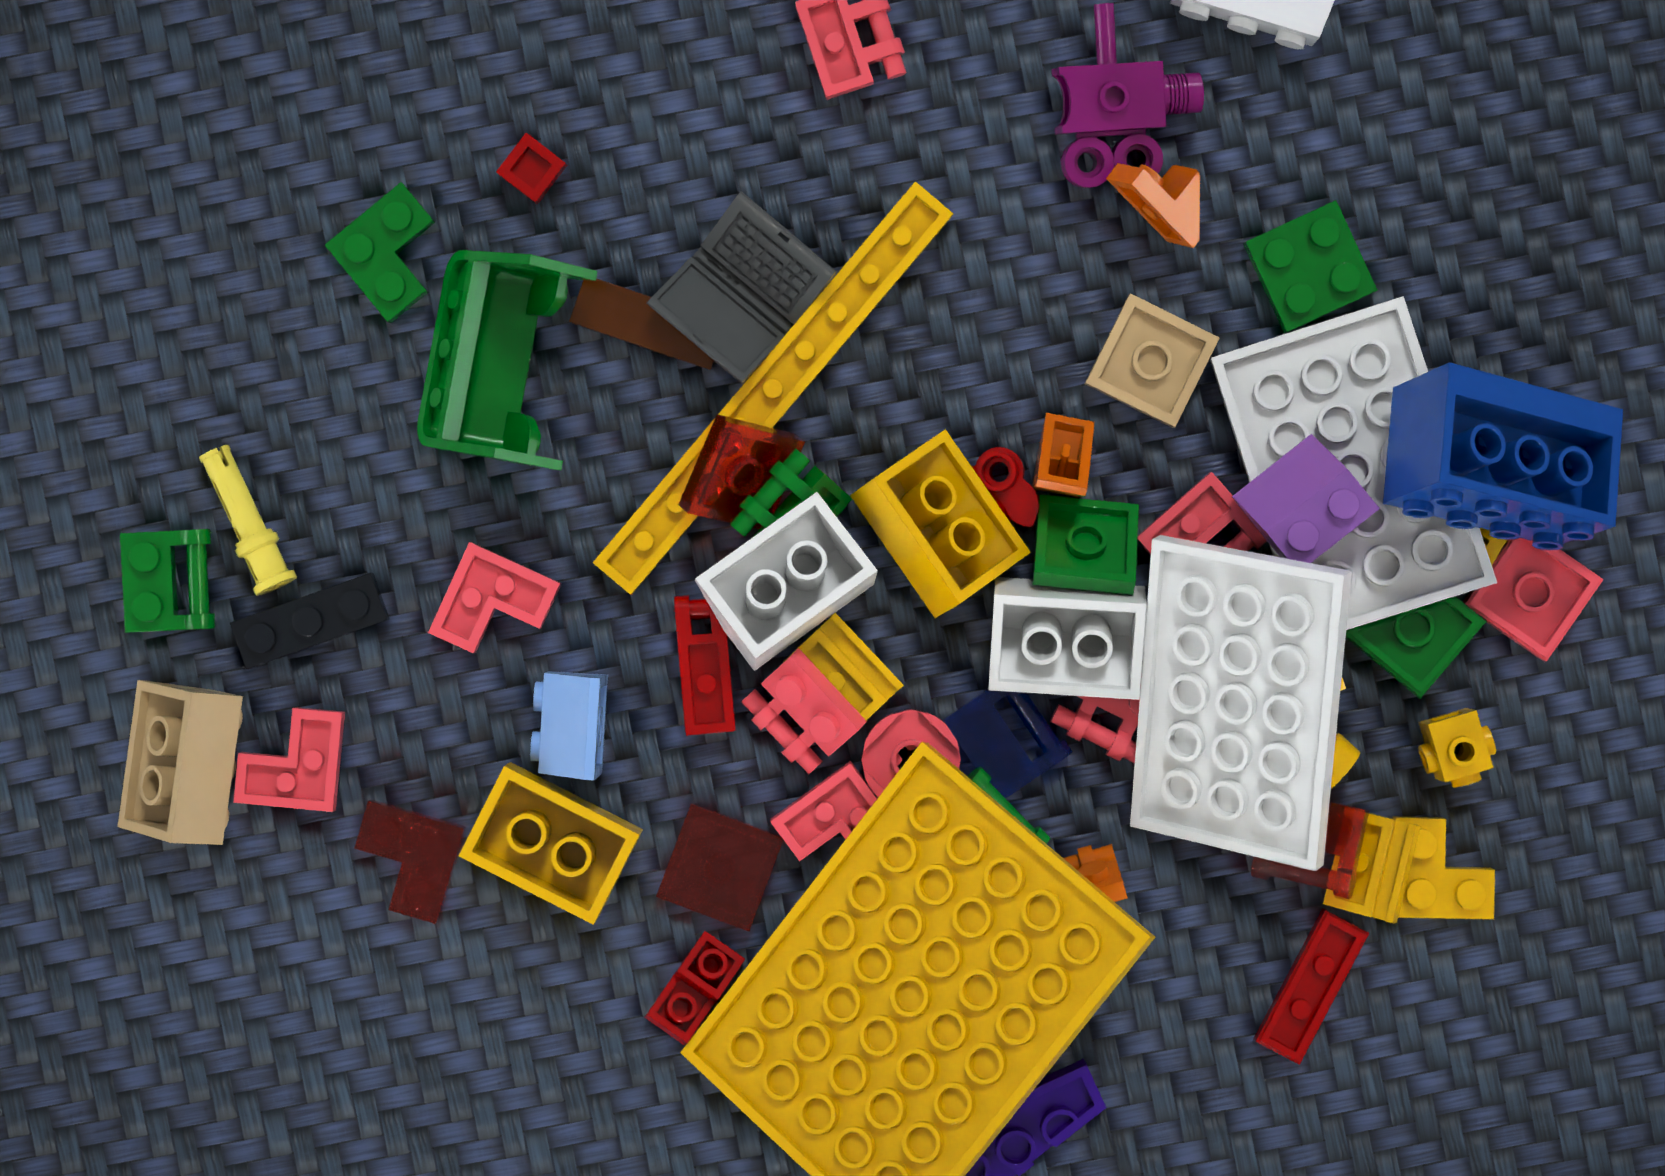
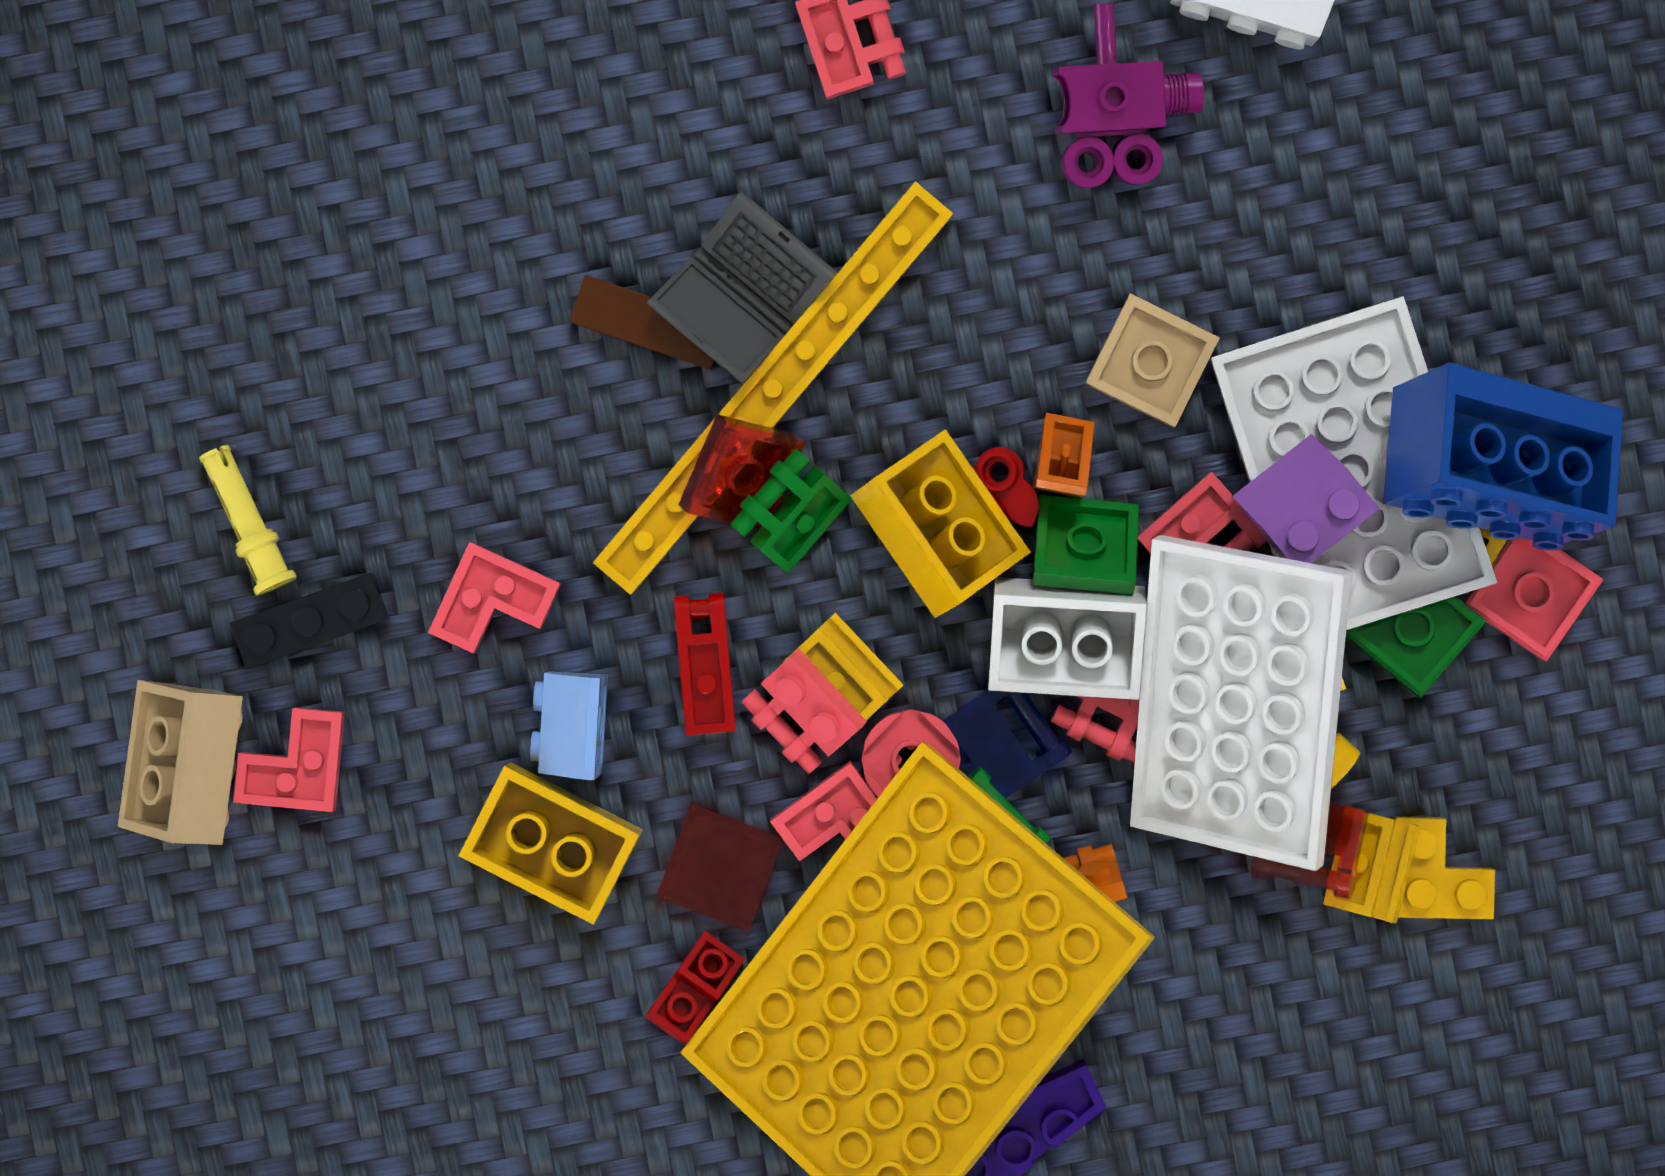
(152, 585): green plate -> none
(371, 249): green plate -> none
(427, 854): clear red plate -> none
(485, 353): green windscreen -> none
(531, 168): red plate -> none
(786, 580): white slope -> none
(1165, 202): orange slope -> none
(1310, 266): green plate -> none
(1311, 986): red tile -> none
(1441, 737): yellow brick -> none

